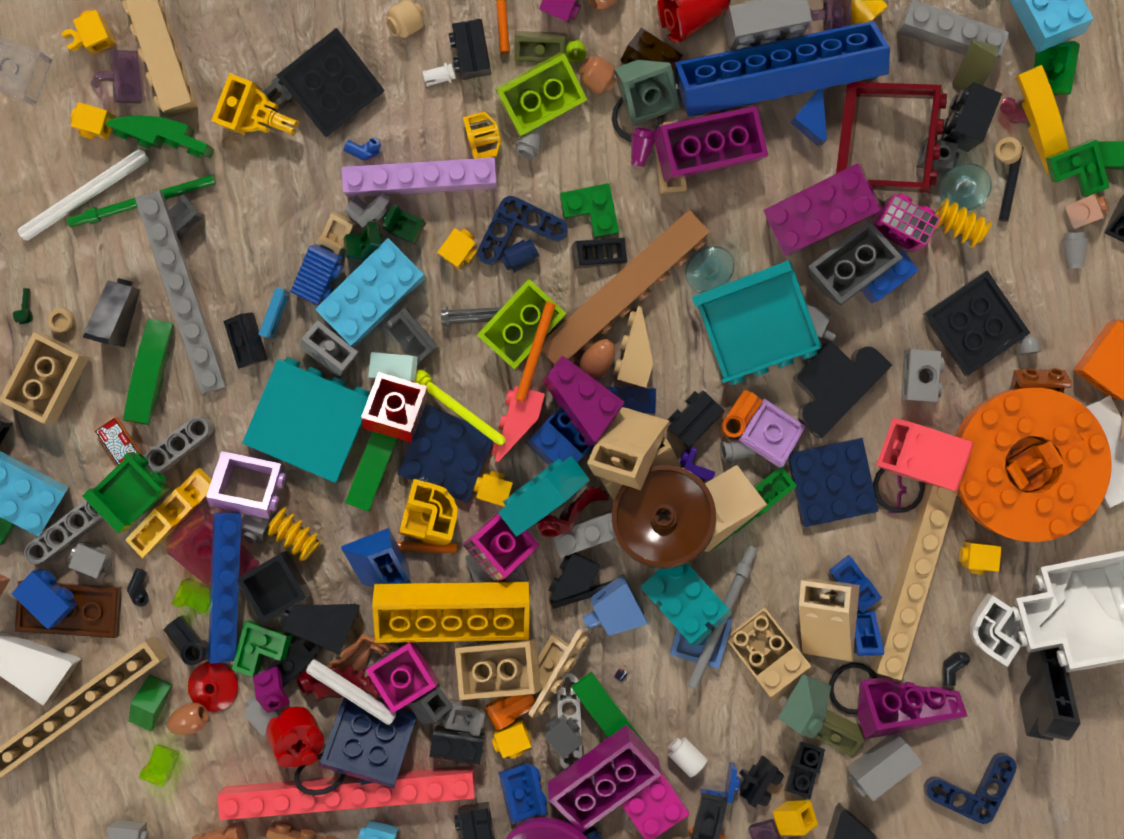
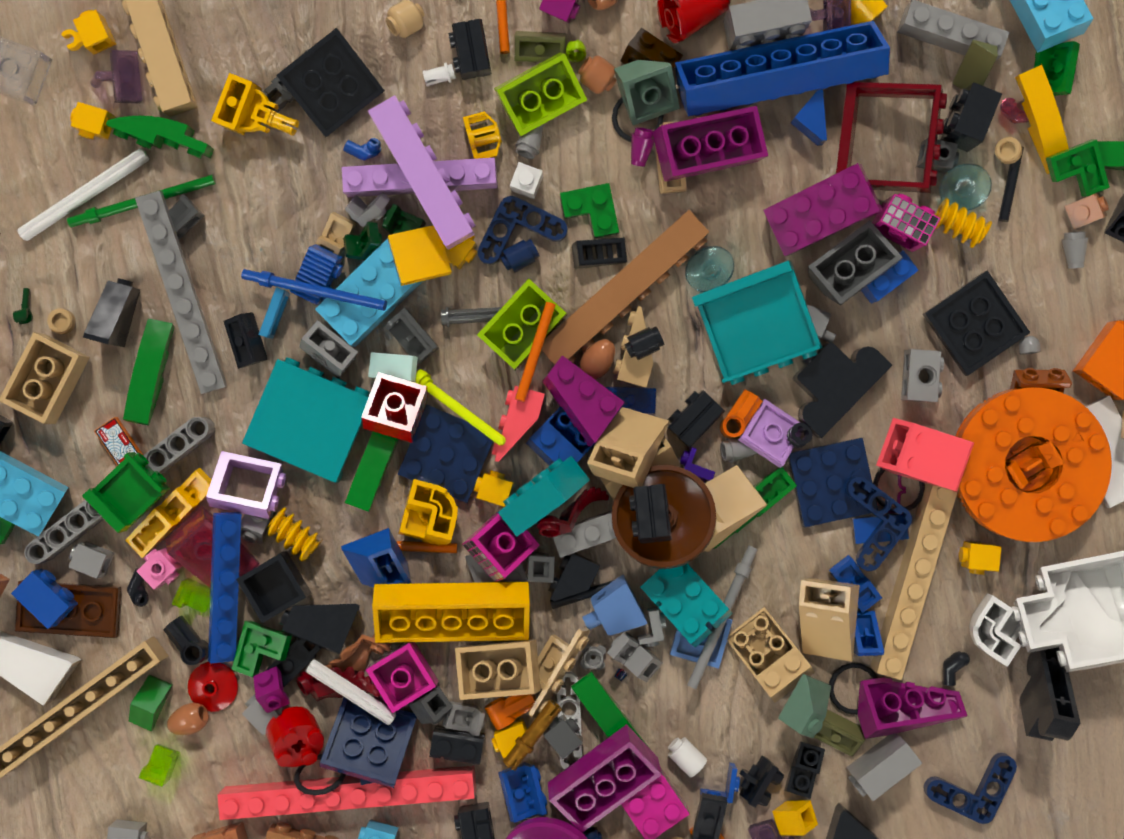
(159, 568): none -> bright pink brick
(269, 279): none -> blue bar
(419, 255): none -> yellow tile
(421, 171): none -> lavender brick
(526, 180): none -> white brick
(526, 742): none -> pearl gold pin
(541, 567): none -> dark grey brick
(596, 663): none -> light grey plate
(634, 656): none -> light grey brick
(644, 343): none -> black brick
(651, 514): none -> black brick
(657, 622): none -> light grey bracket
(796, 441): none -> black bush
(866, 525): none -> blue slope
(886, 525): none -> dark blue beam

